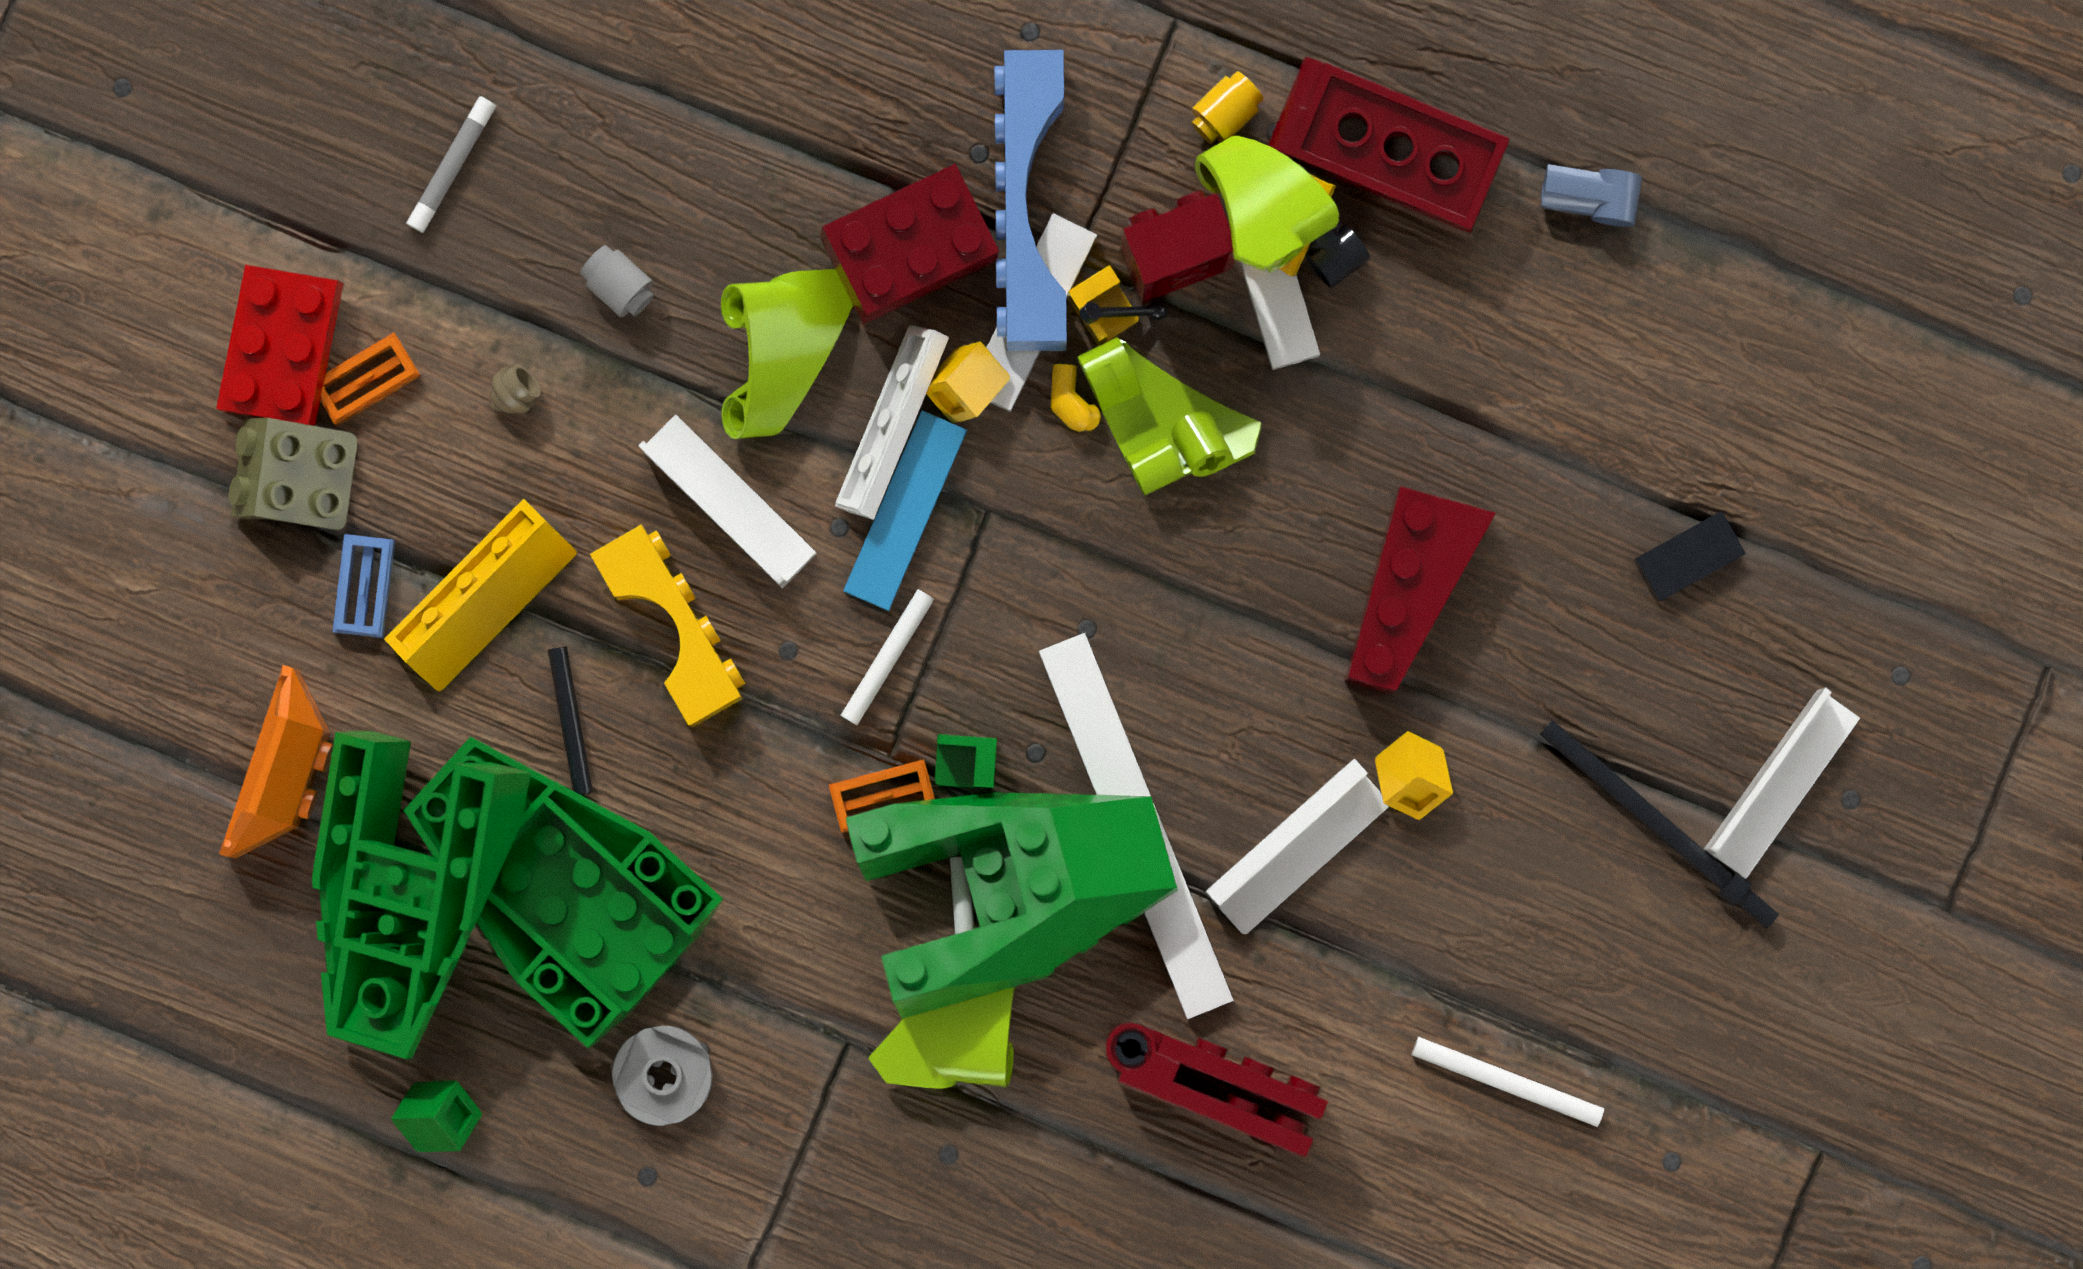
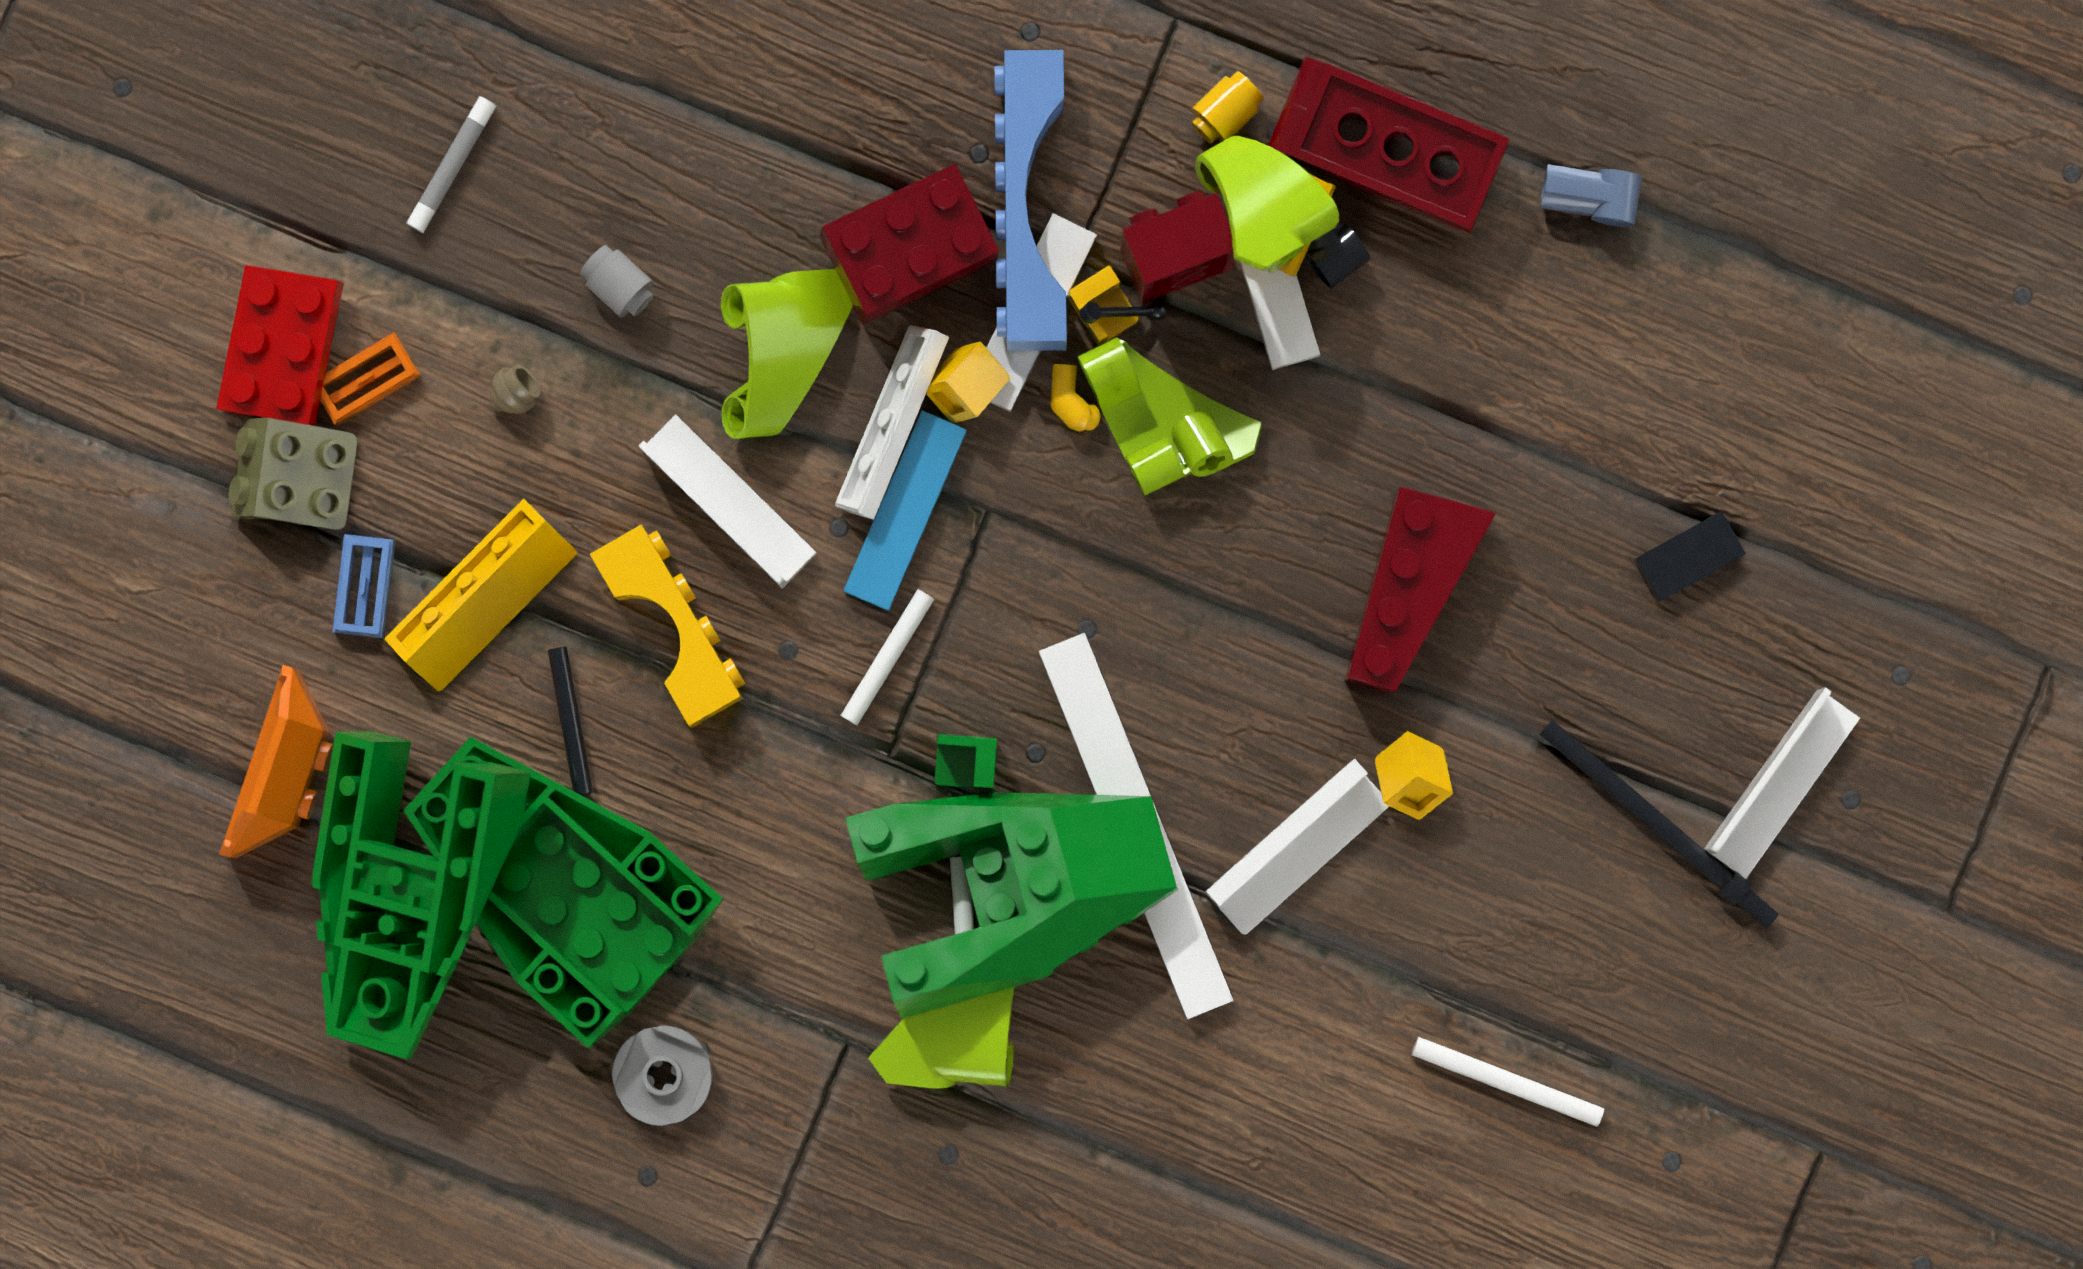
(436, 1116): green panel -> none
(842, 806): orange tile -> none
(1159, 1059): dark red hinge -> none

